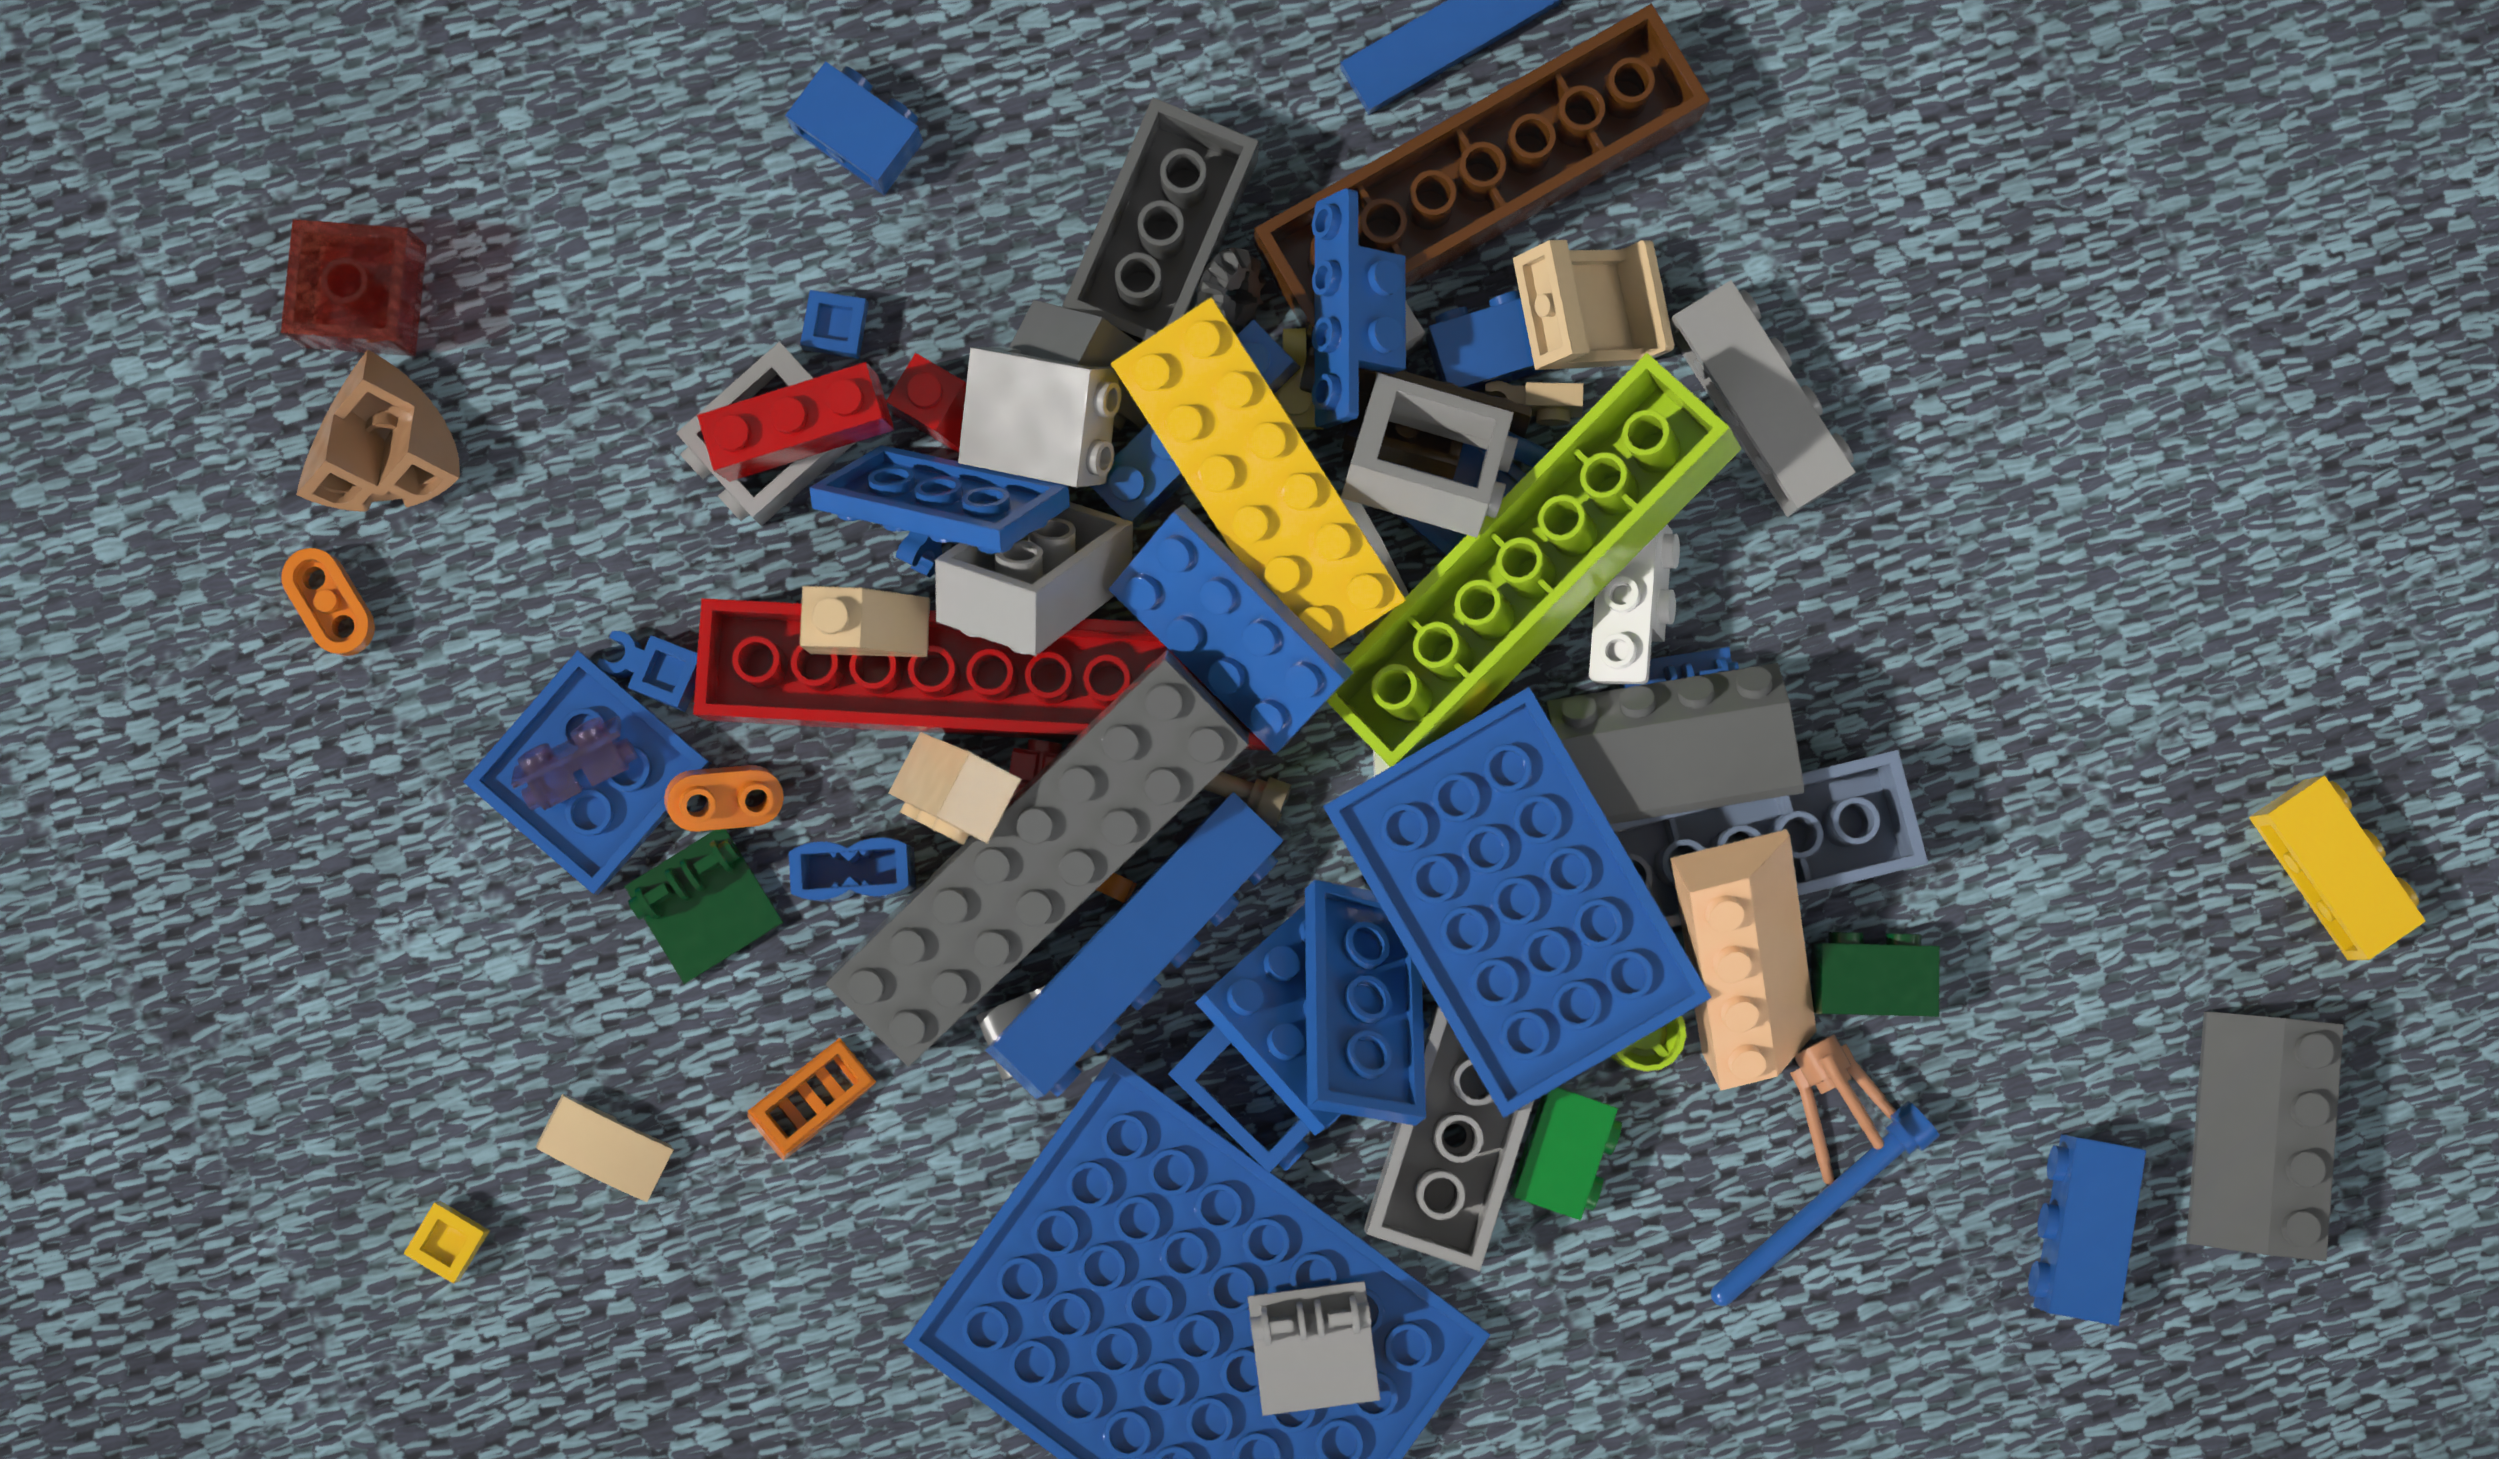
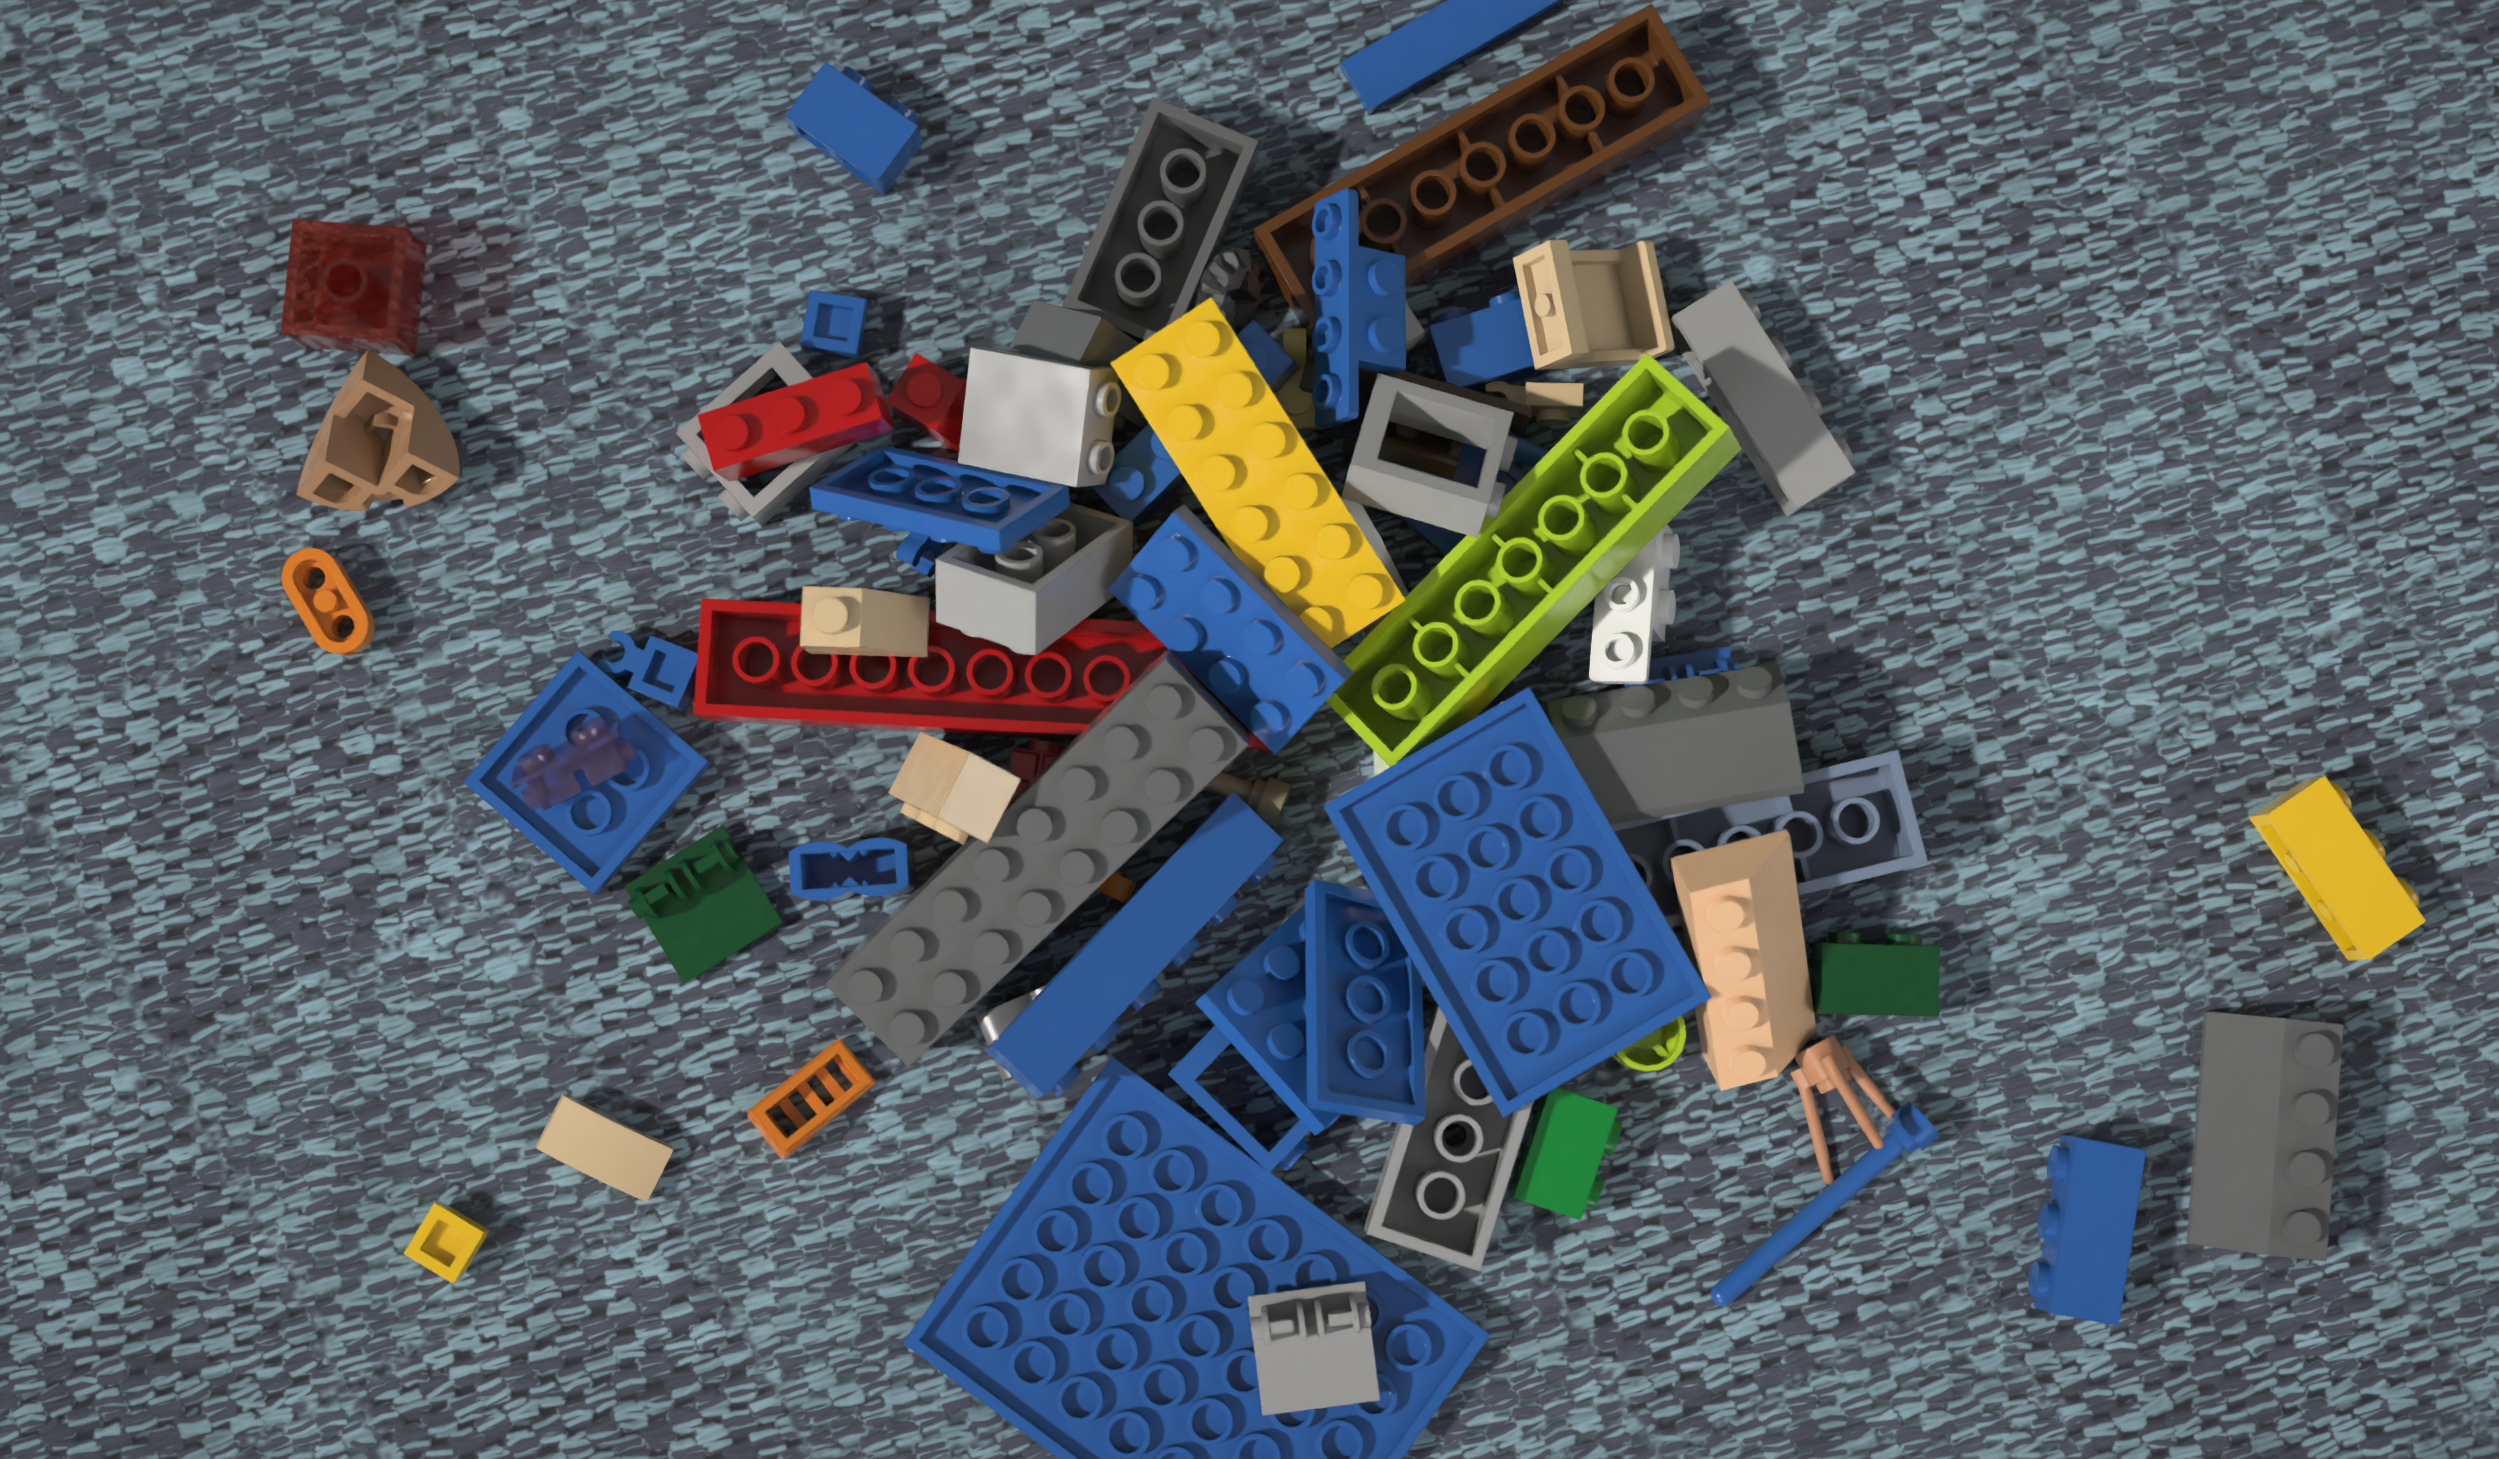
(725, 795): orange plate -> none

